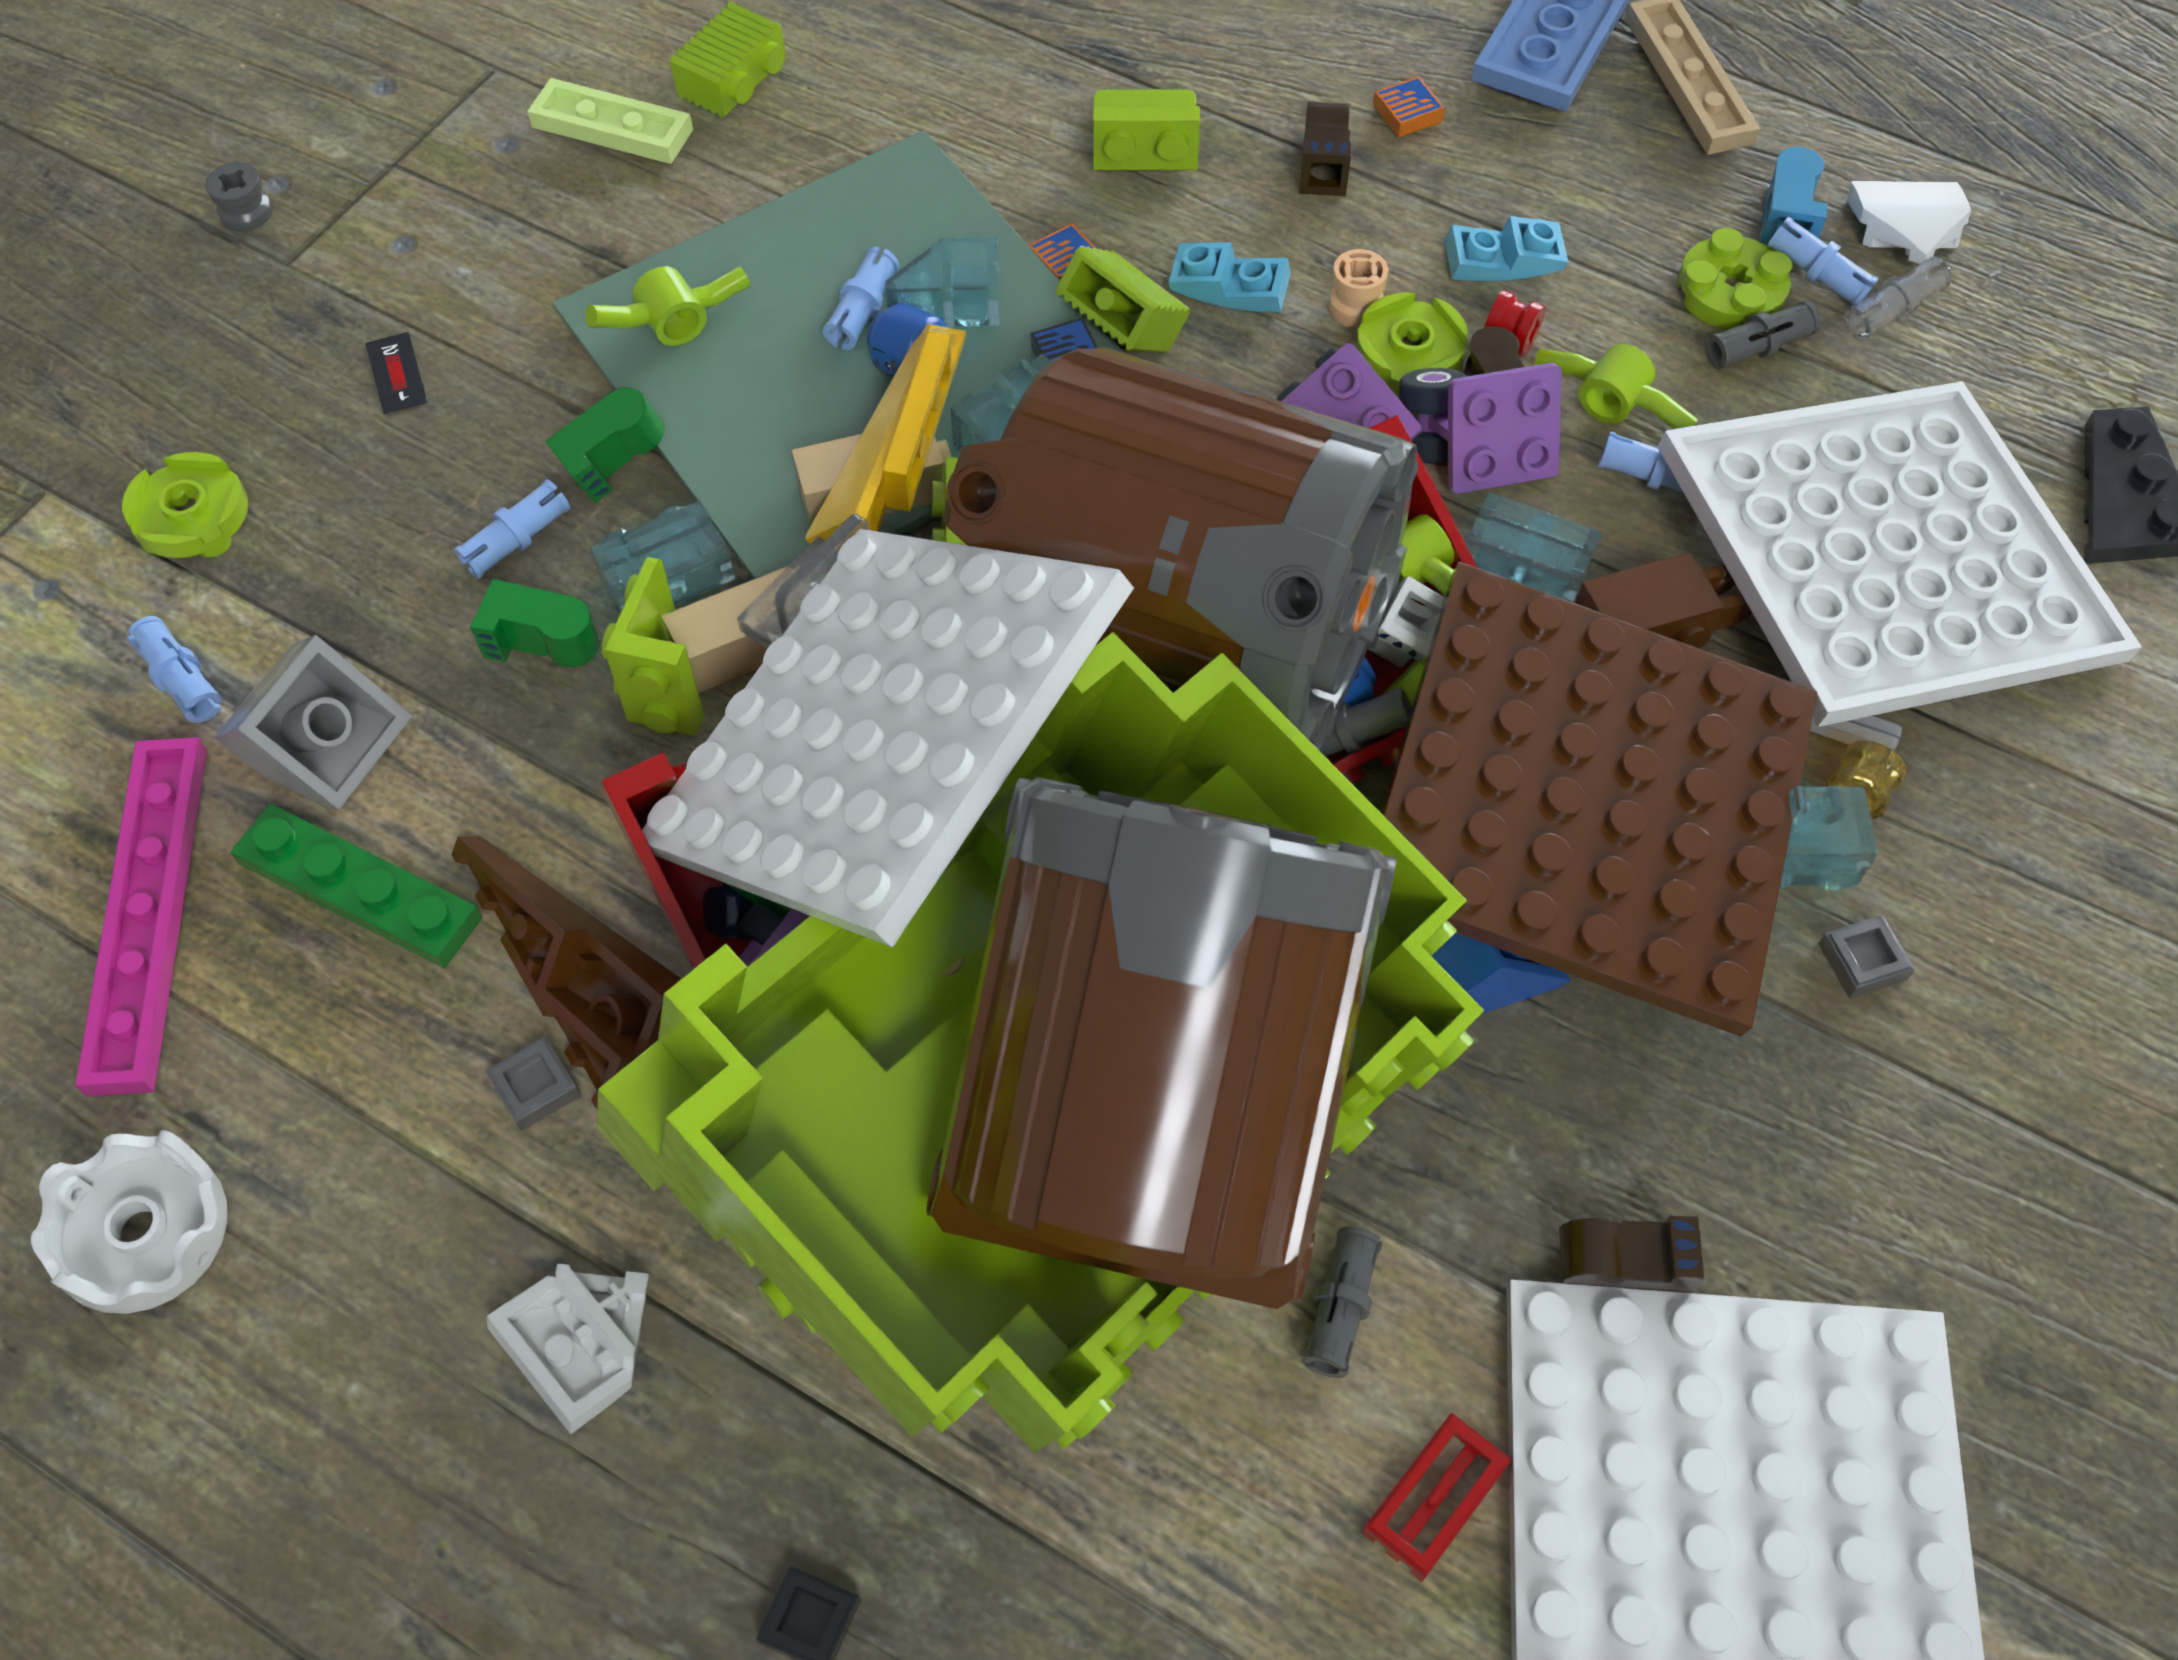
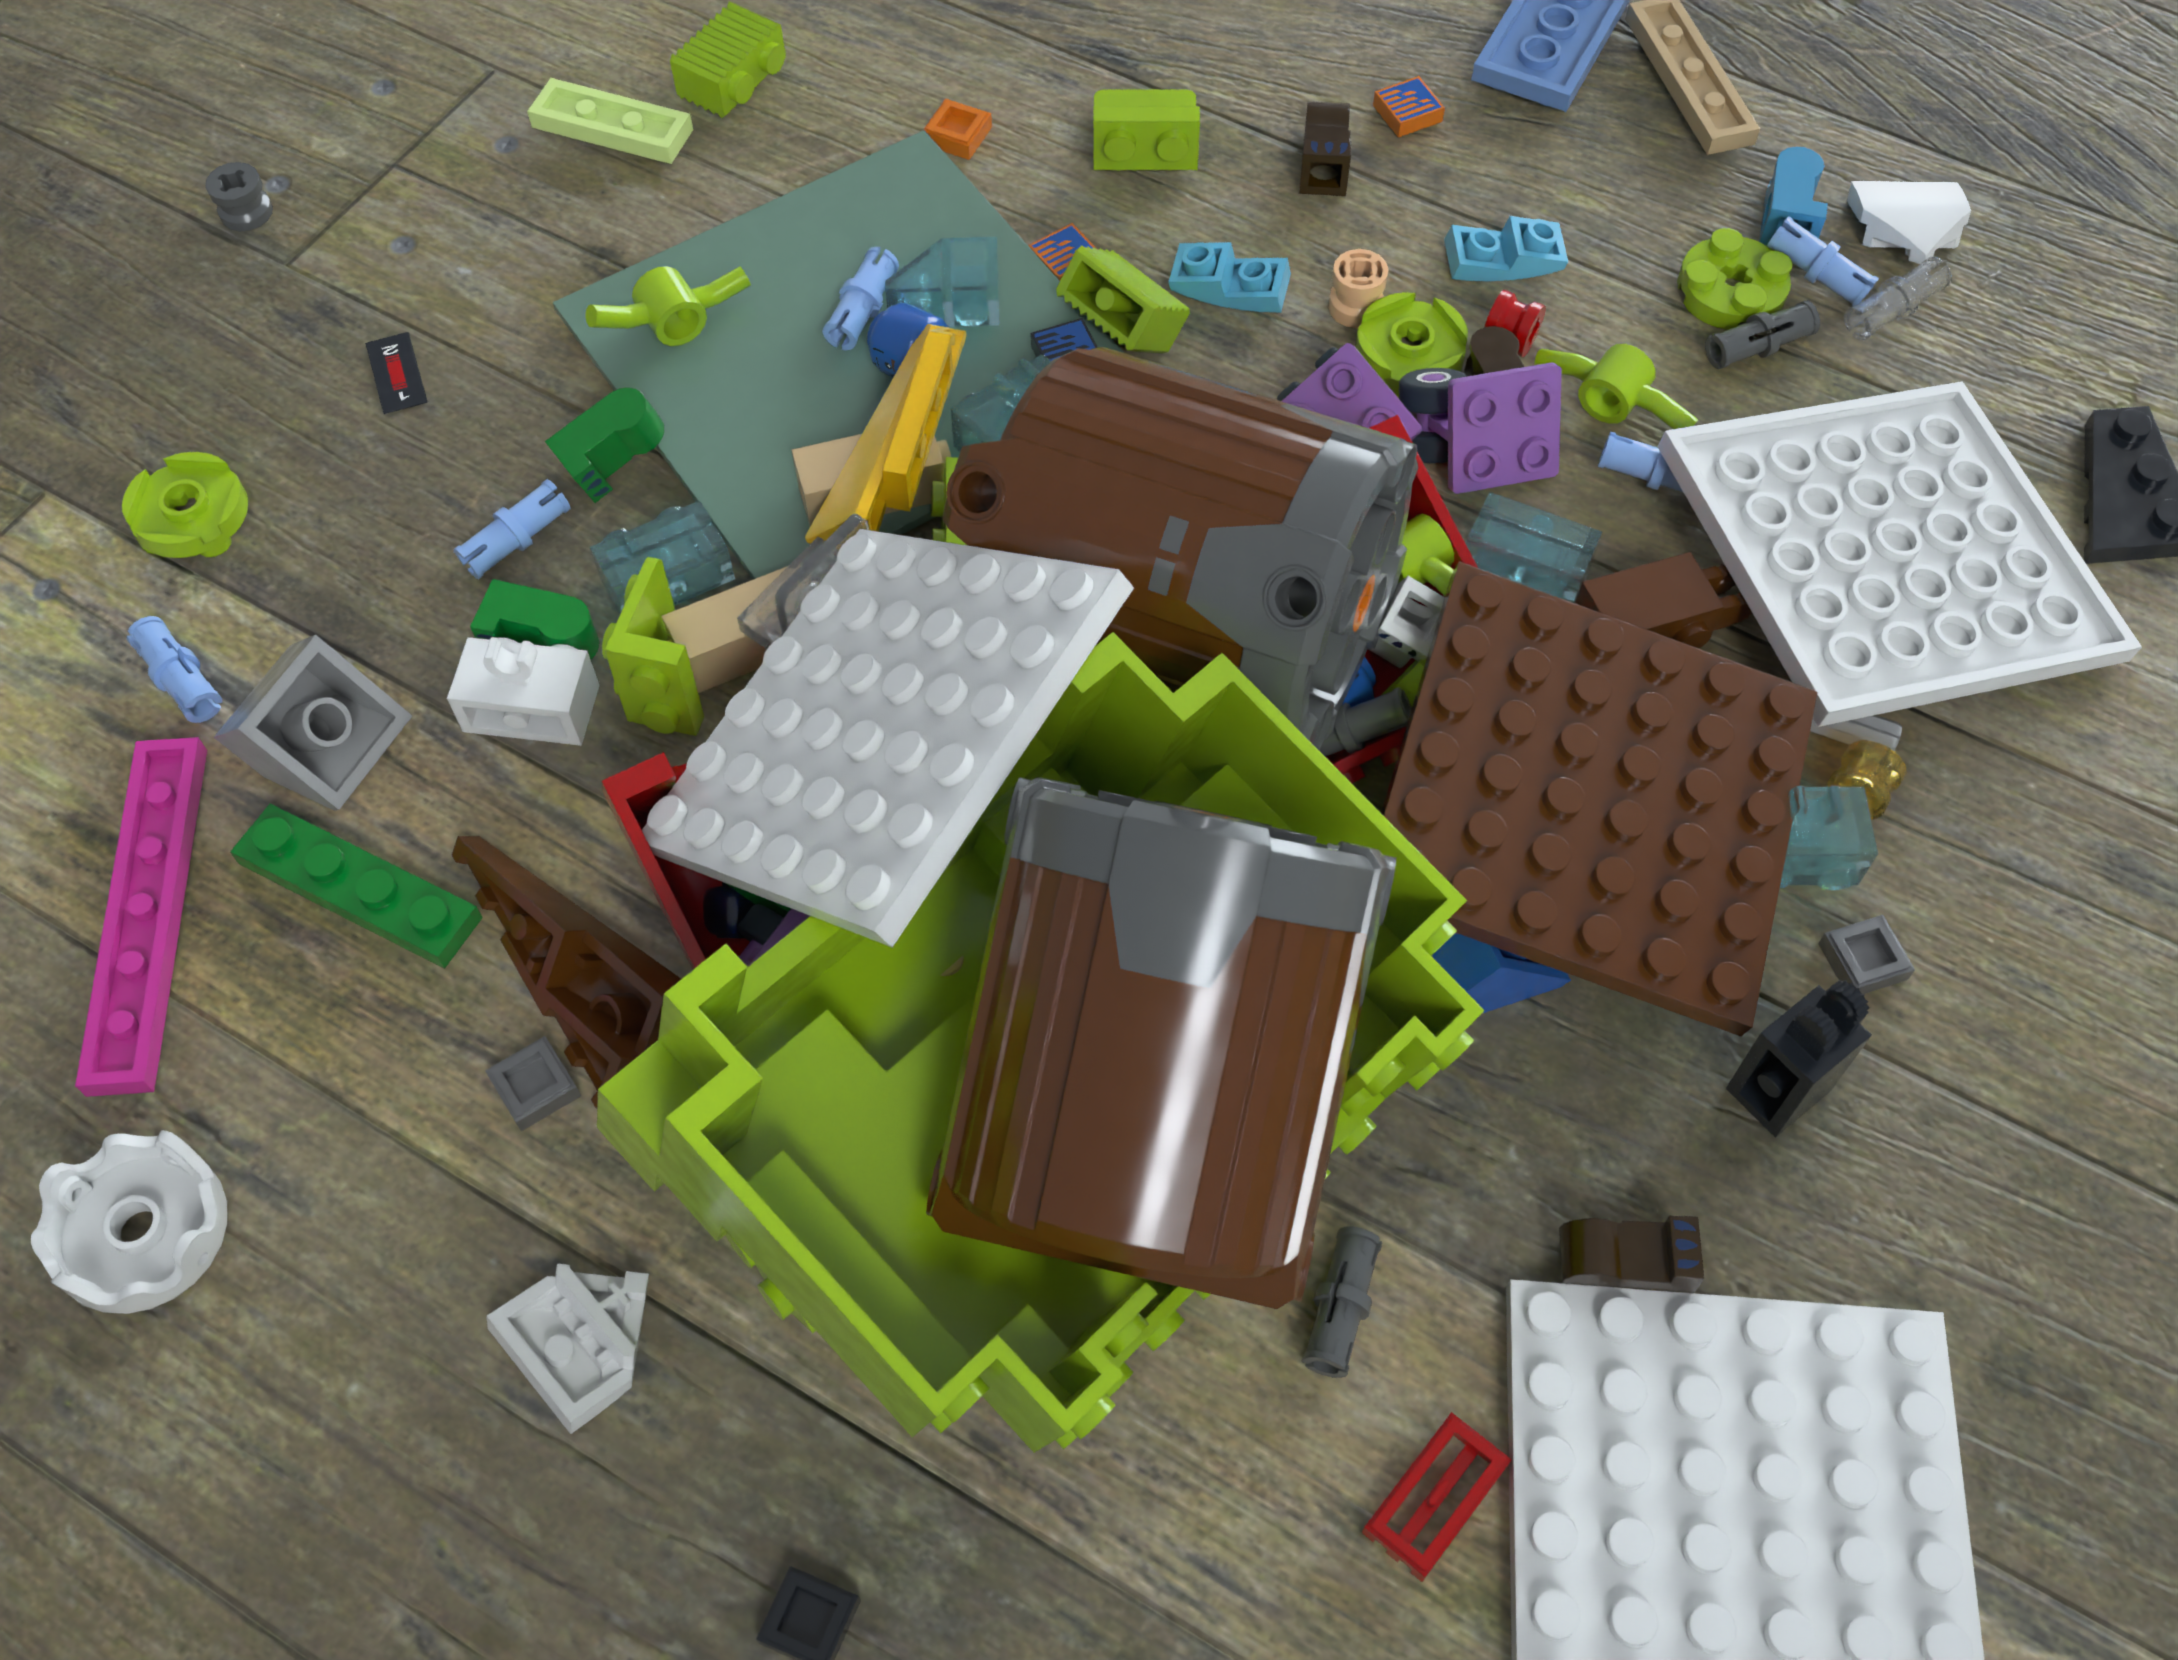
(524, 690): none -> white brick
(959, 128): none -> orange tile
(1801, 1055): none -> black hinge

